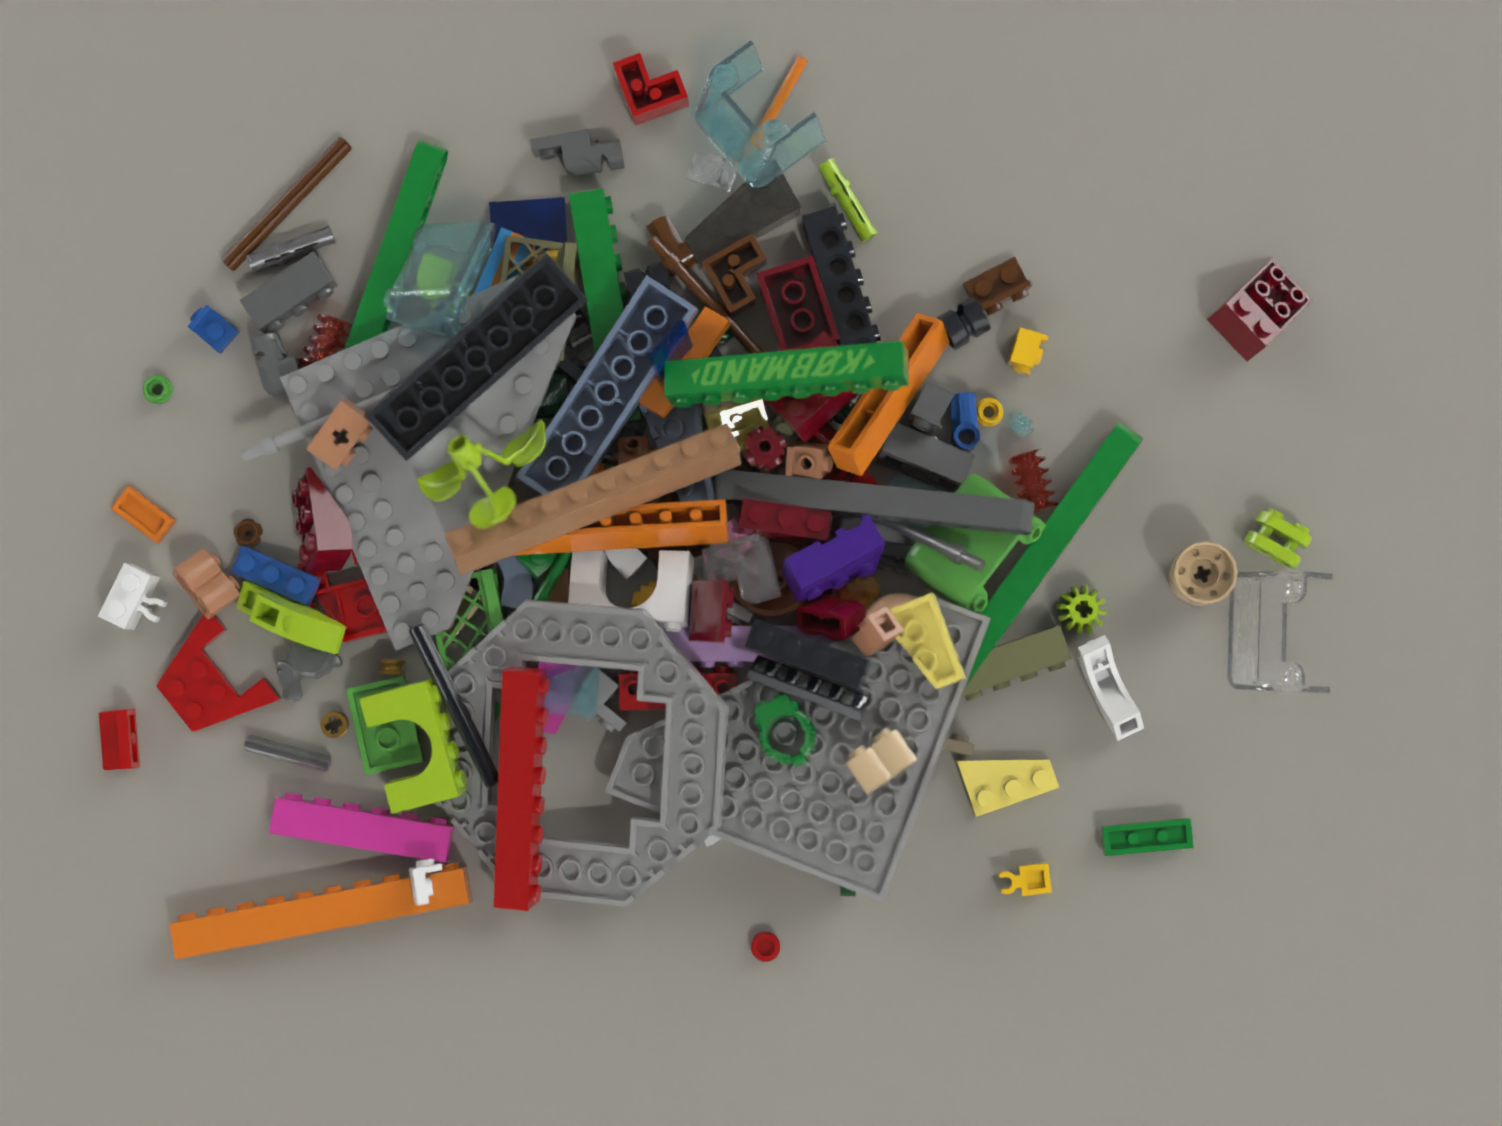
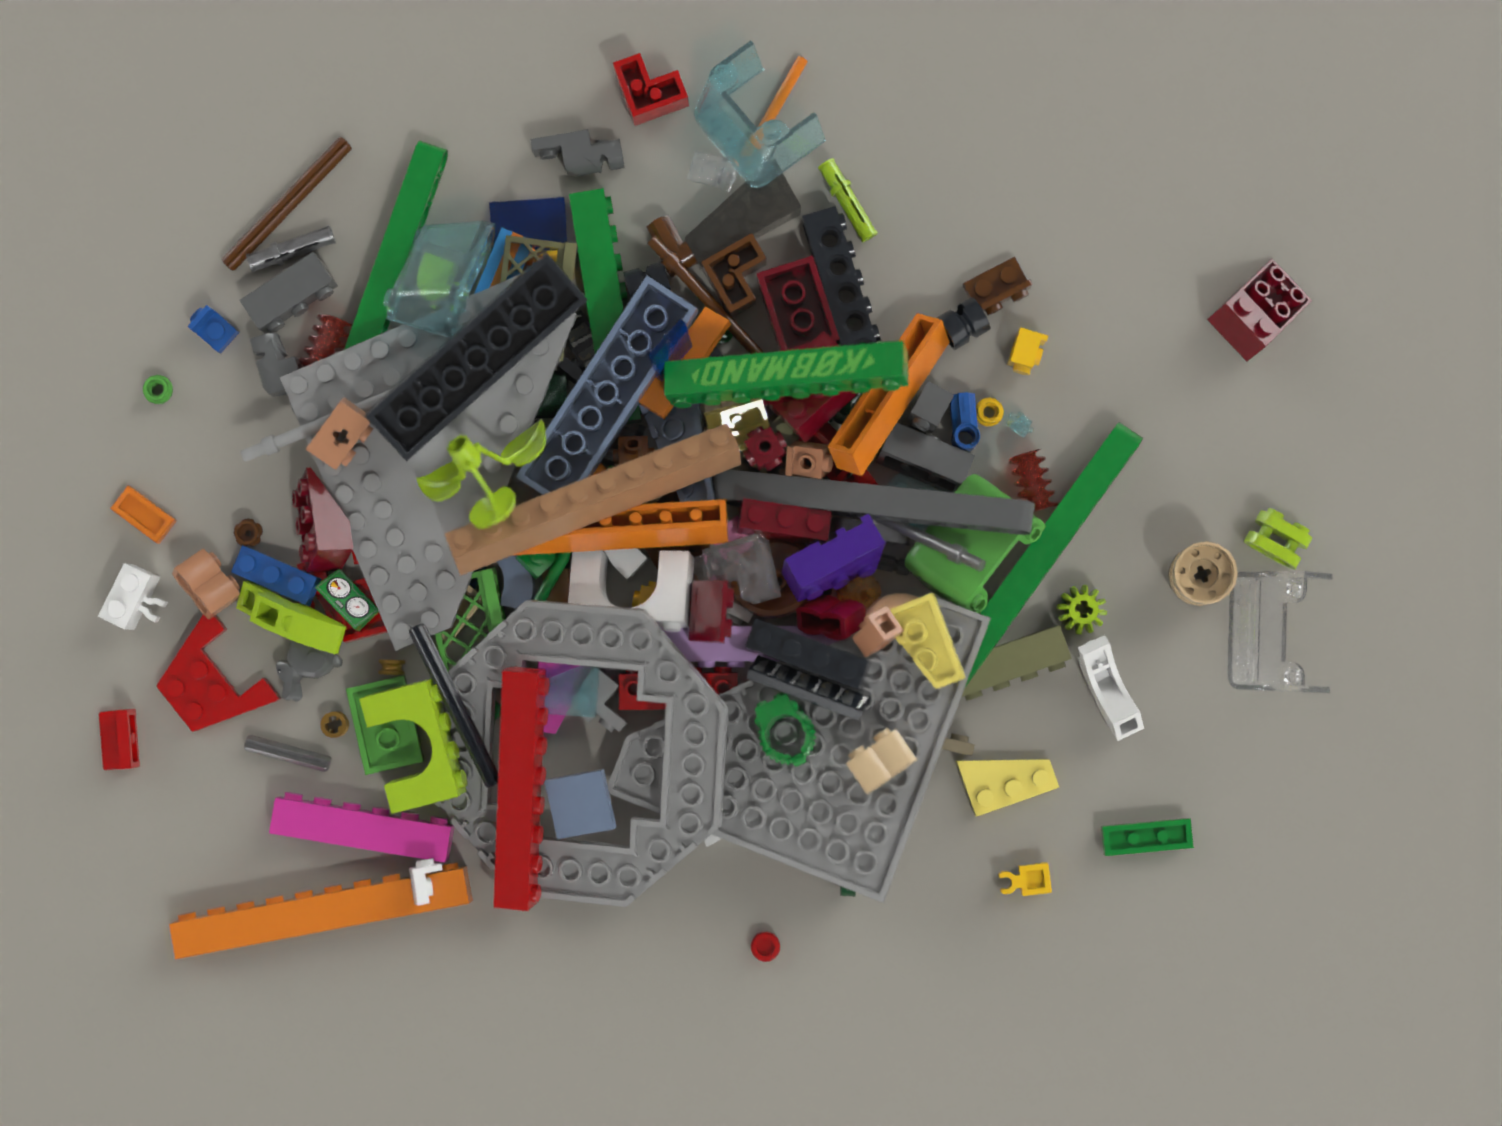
(347, 599): none -> slope
(580, 804): none -> sand blue tile

